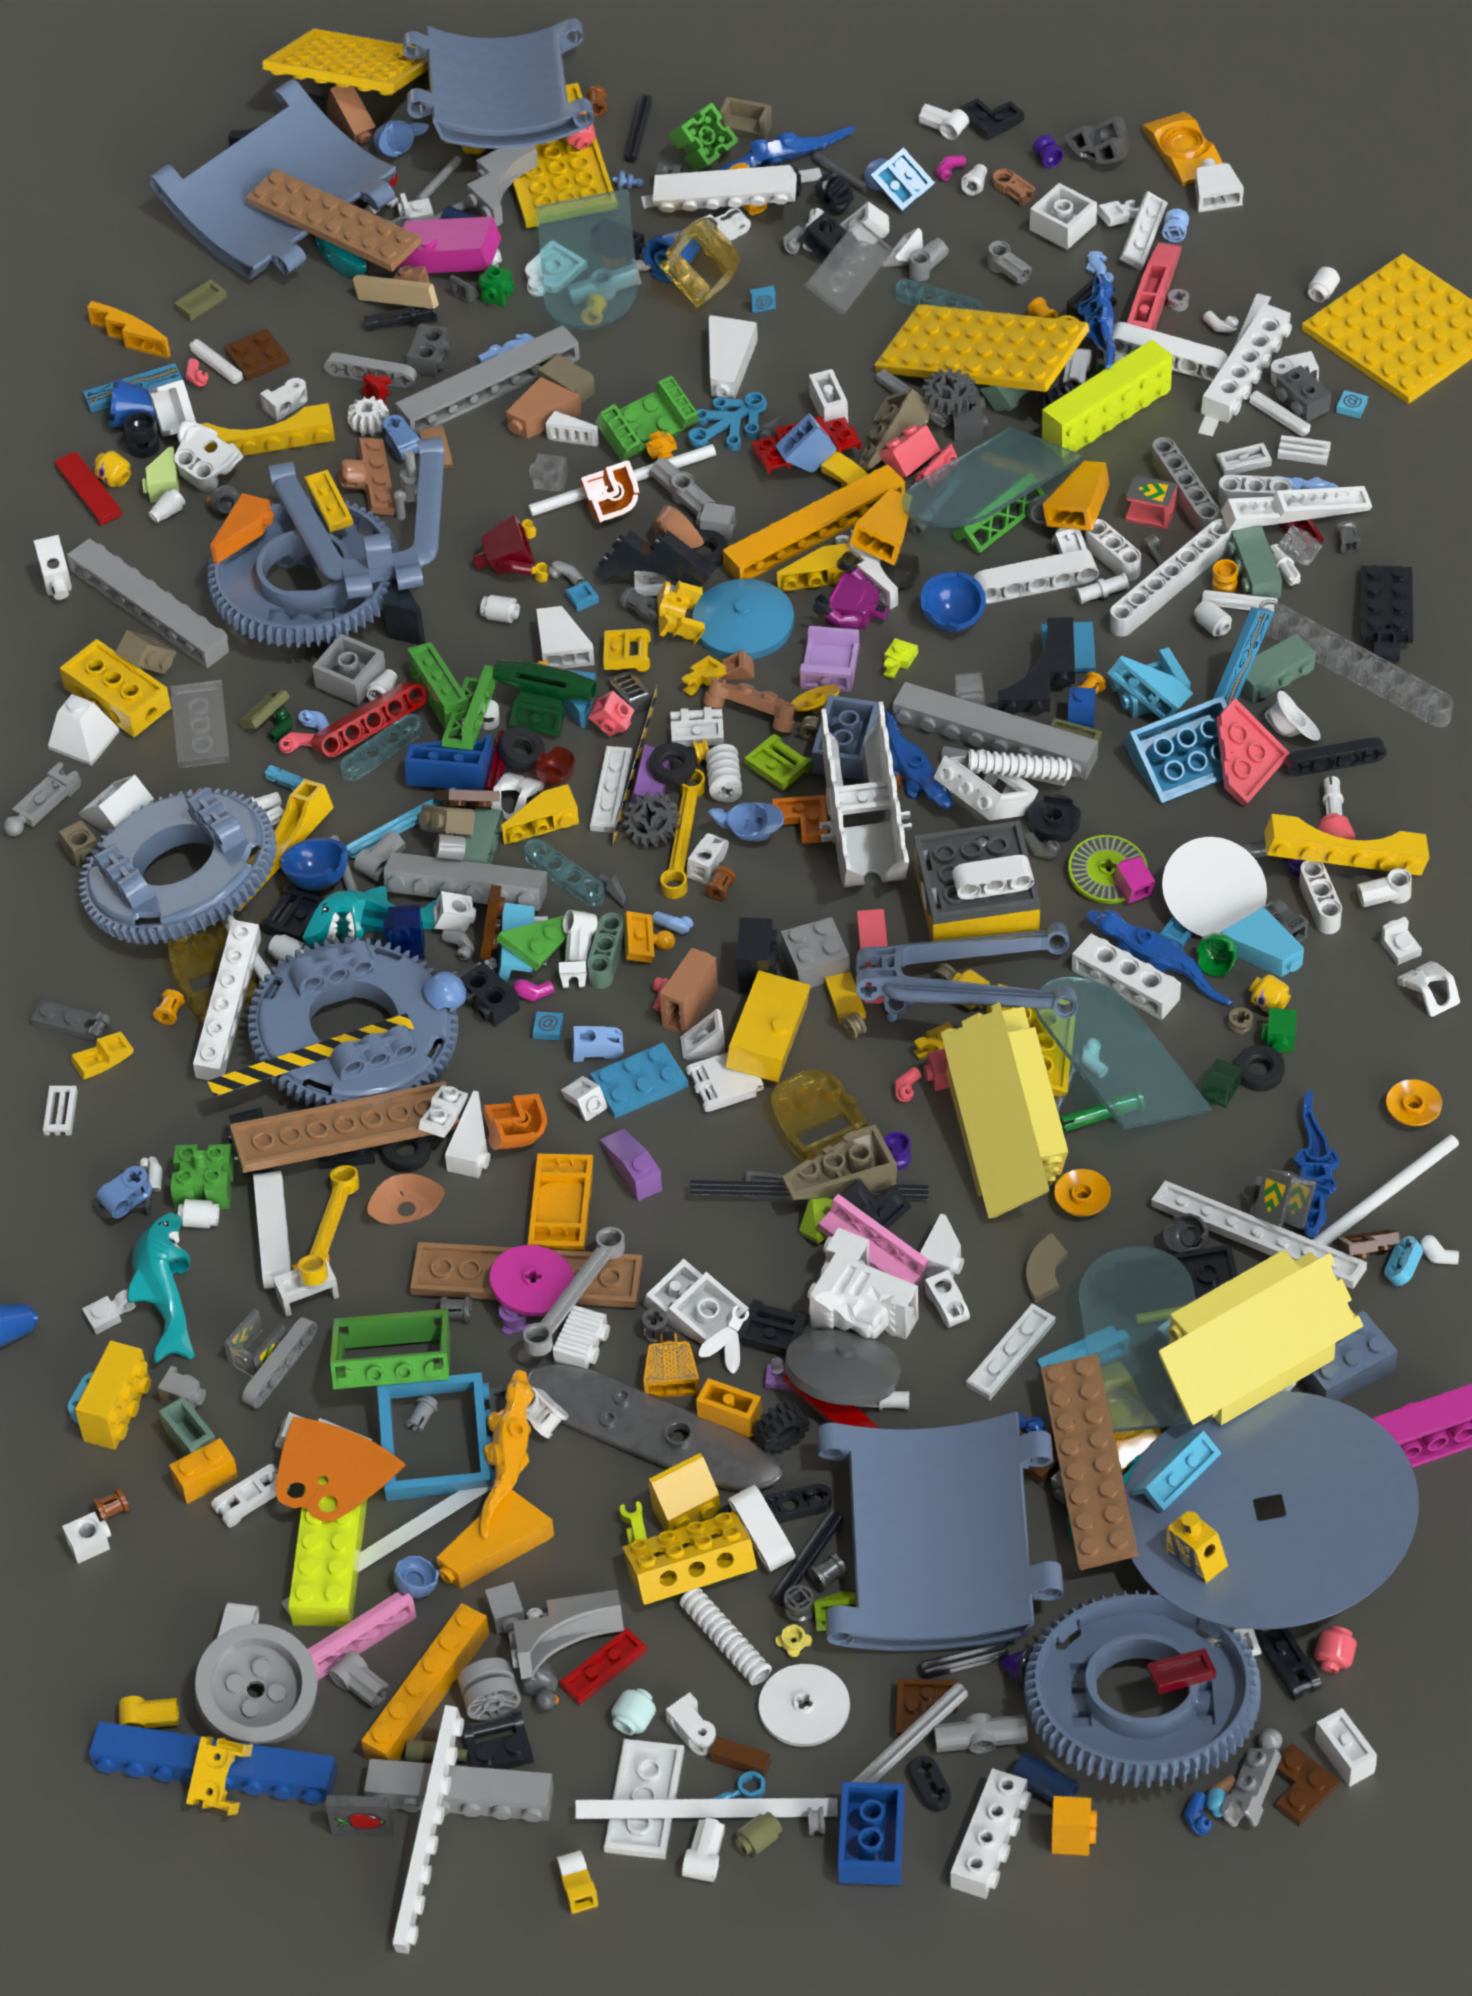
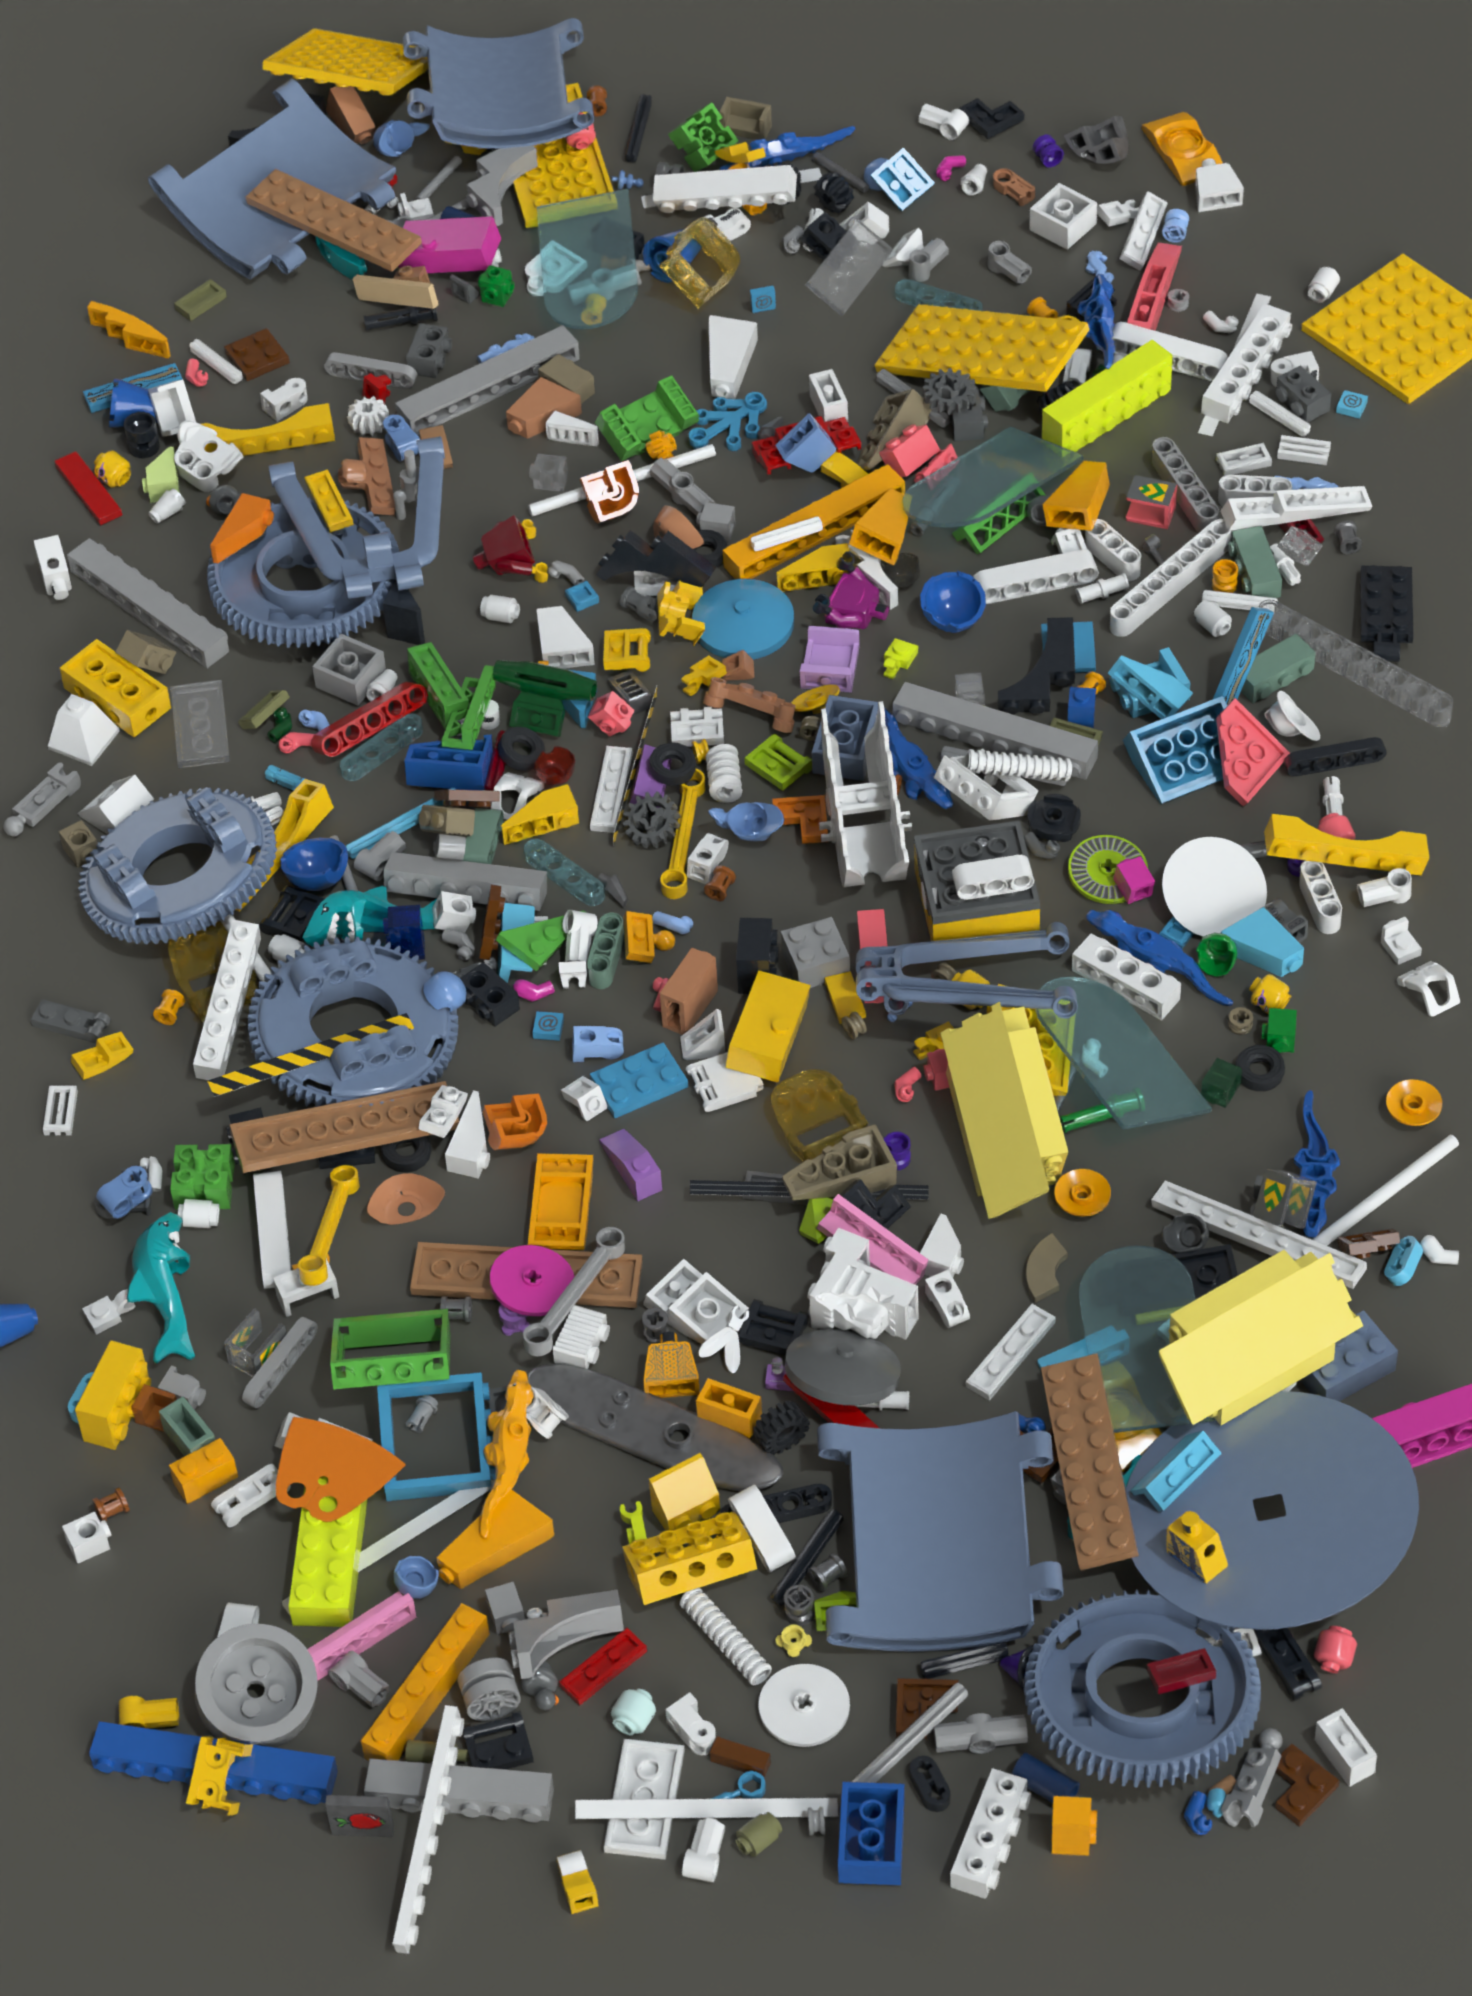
(148, 1404): none -> dark orange panel
(740, 153): none -> yellow slope
(786, 533): none -> white axle

